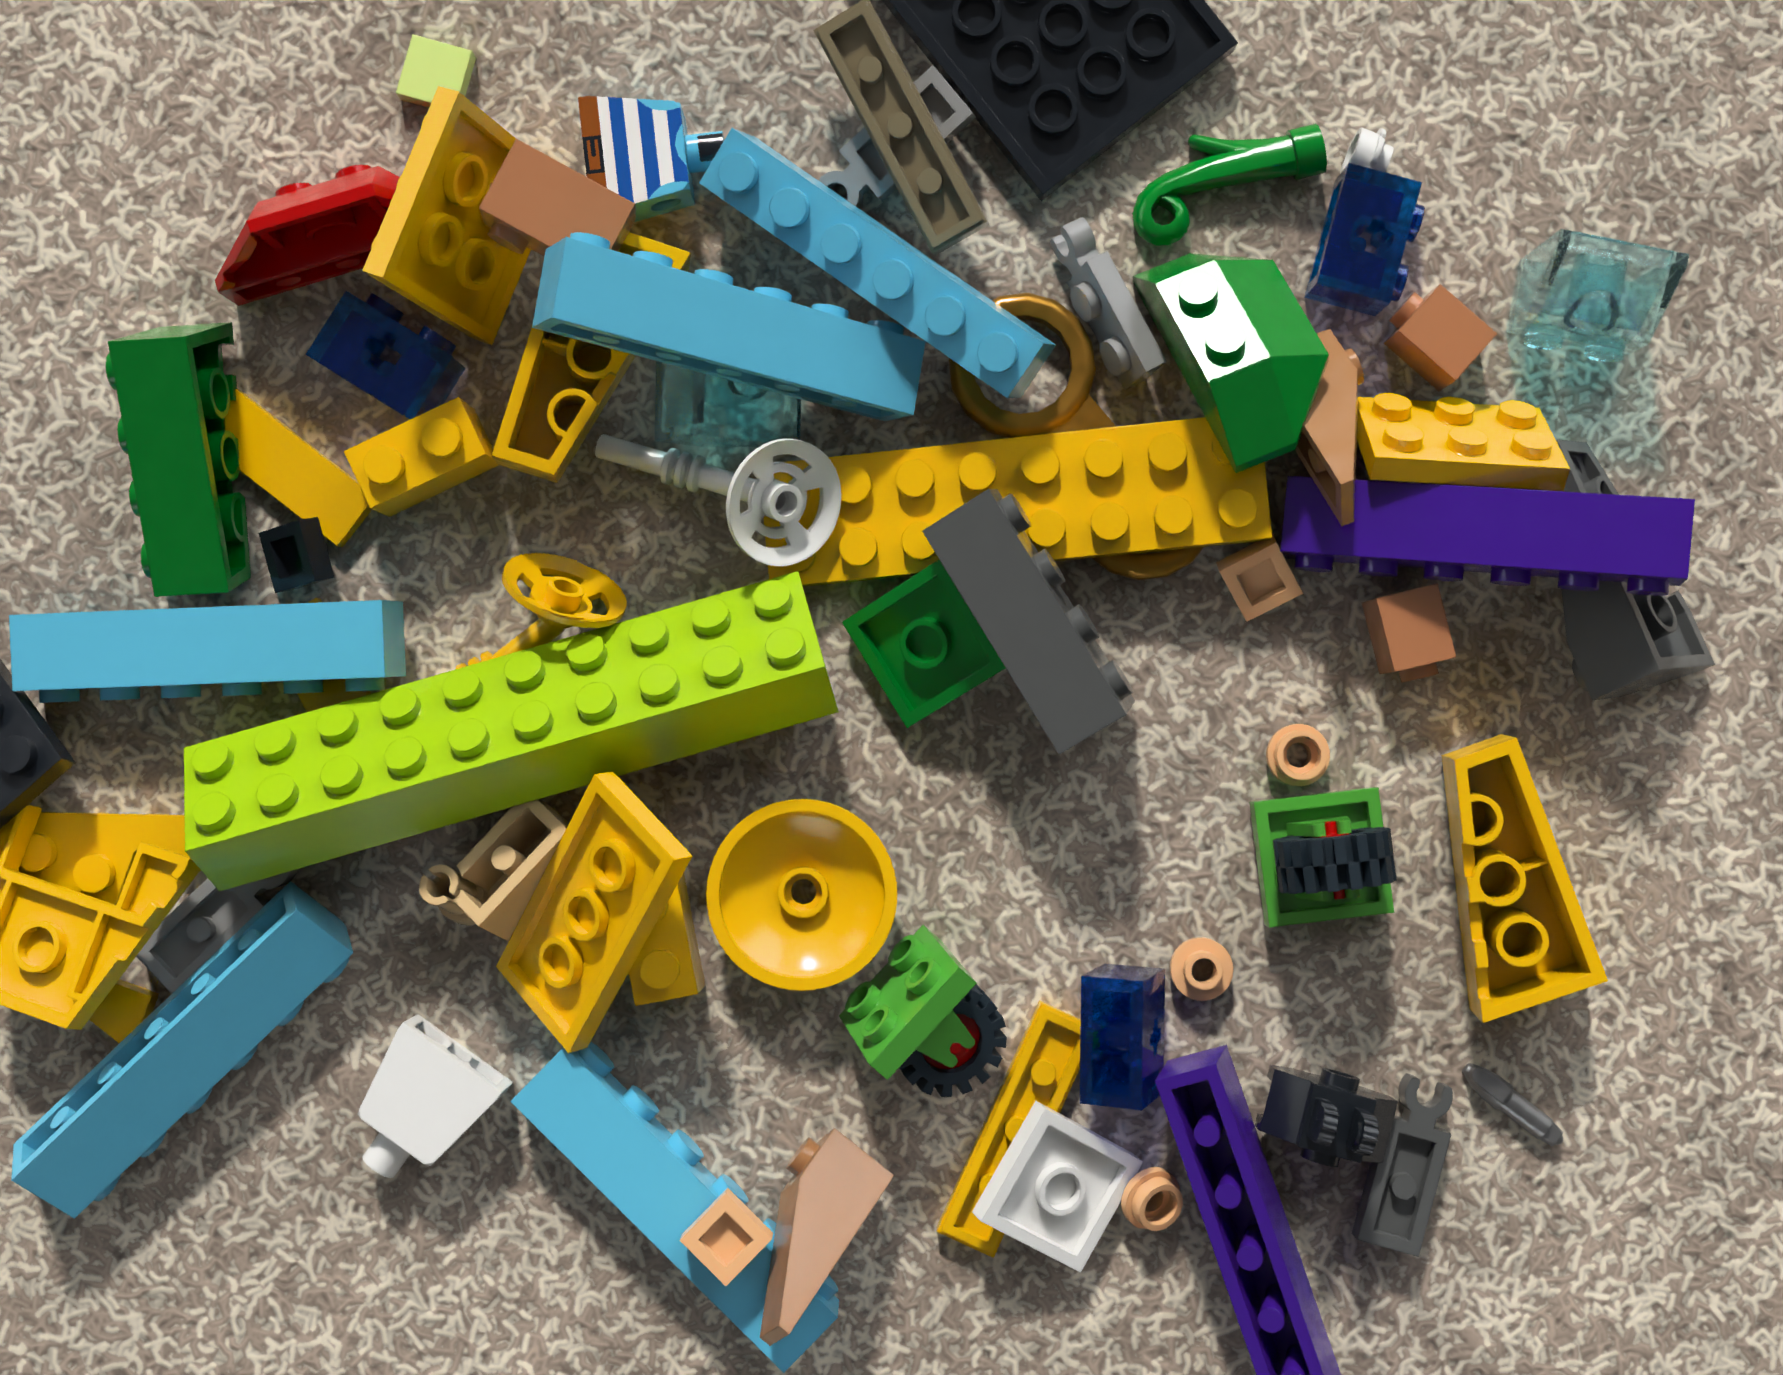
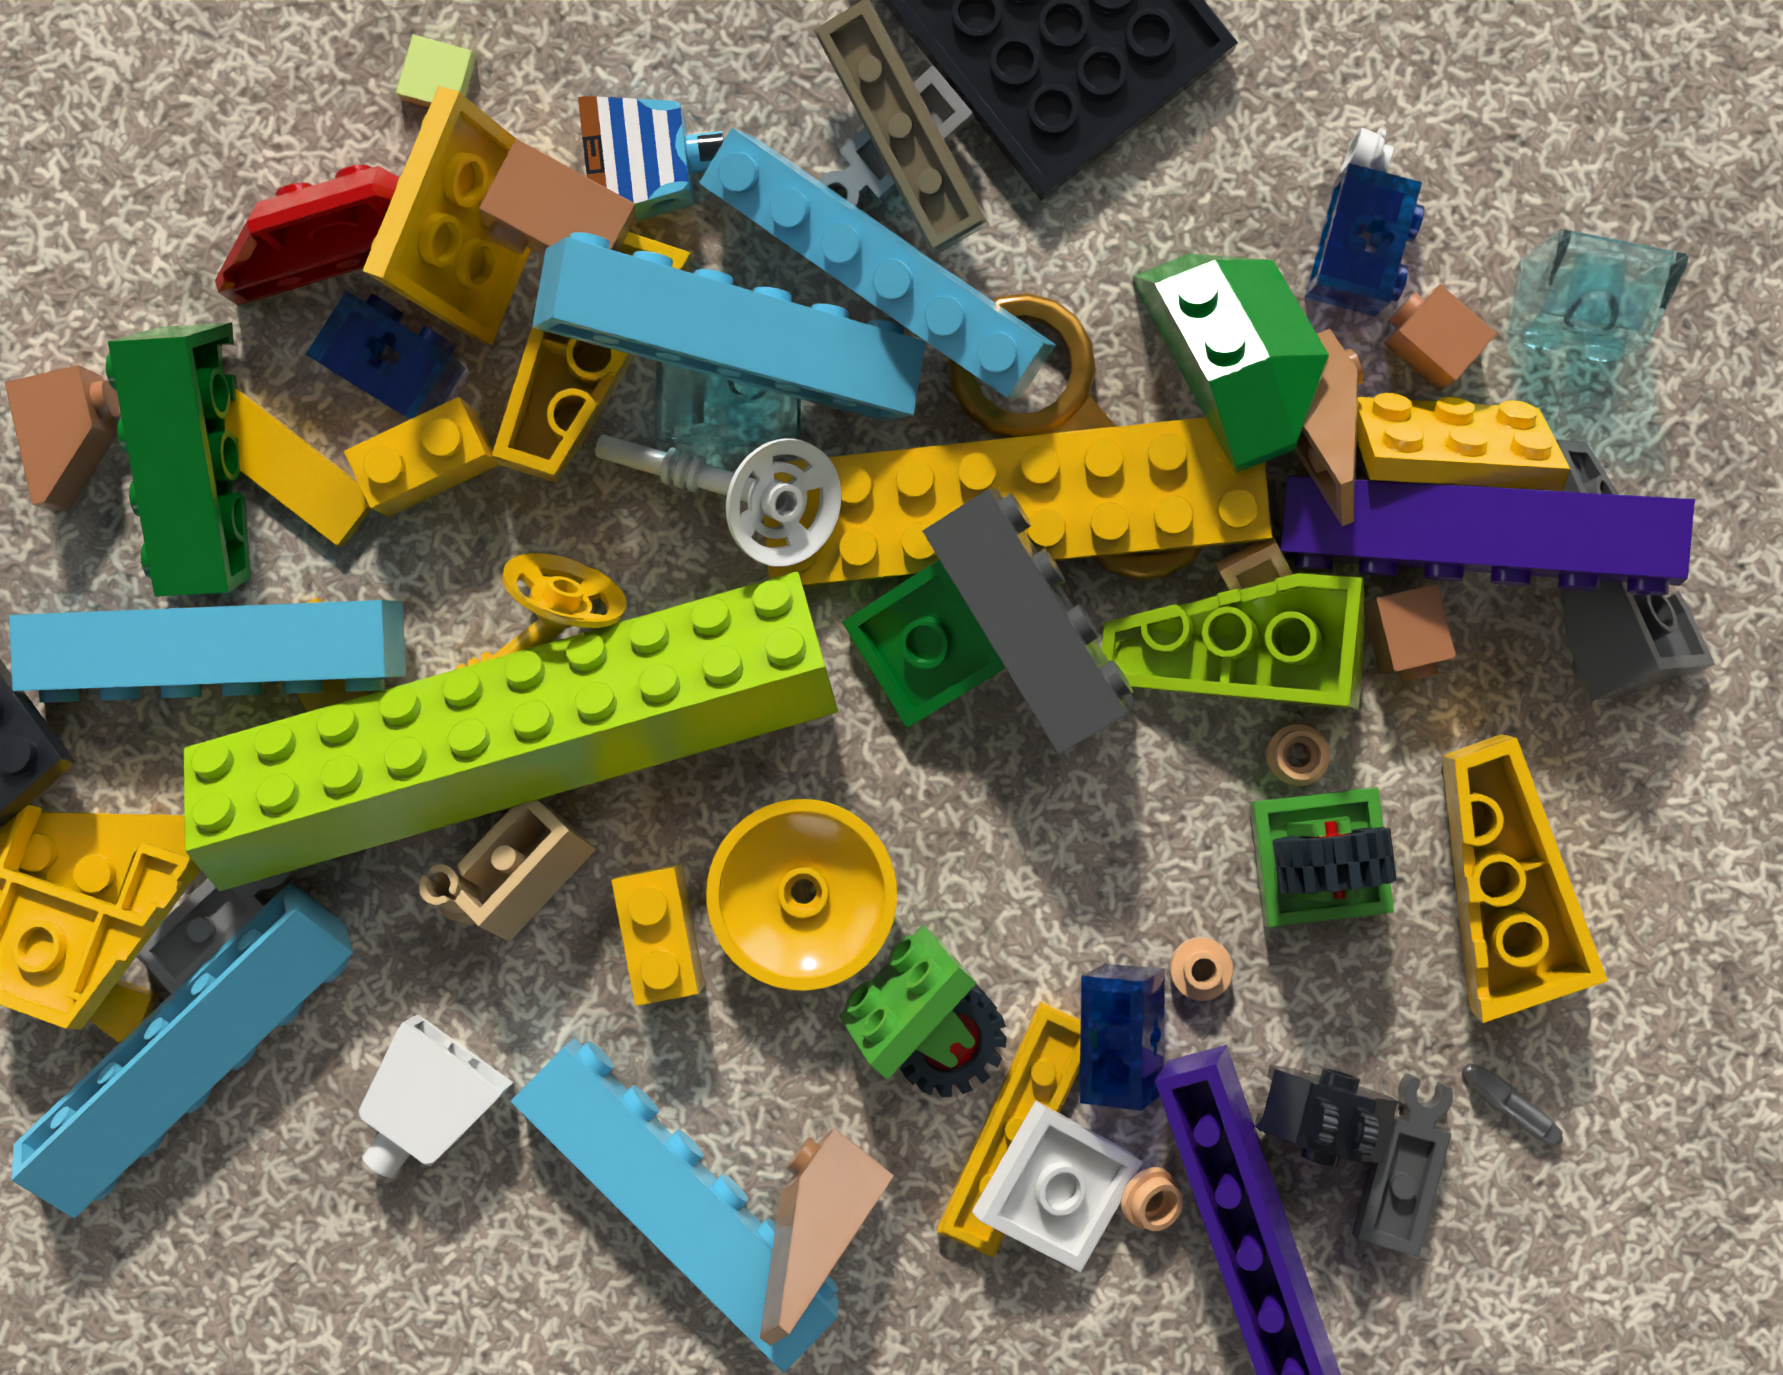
(61, 431): none -> nougat slope
(296, 554): black plate -> none
(592, 910): yellow plate -> none
(726, 1237): light nougat plate -> none
(1107, 305): light grey plate -> none
(1233, 163): green plant -> none
(1264, 643): none -> lime wedge

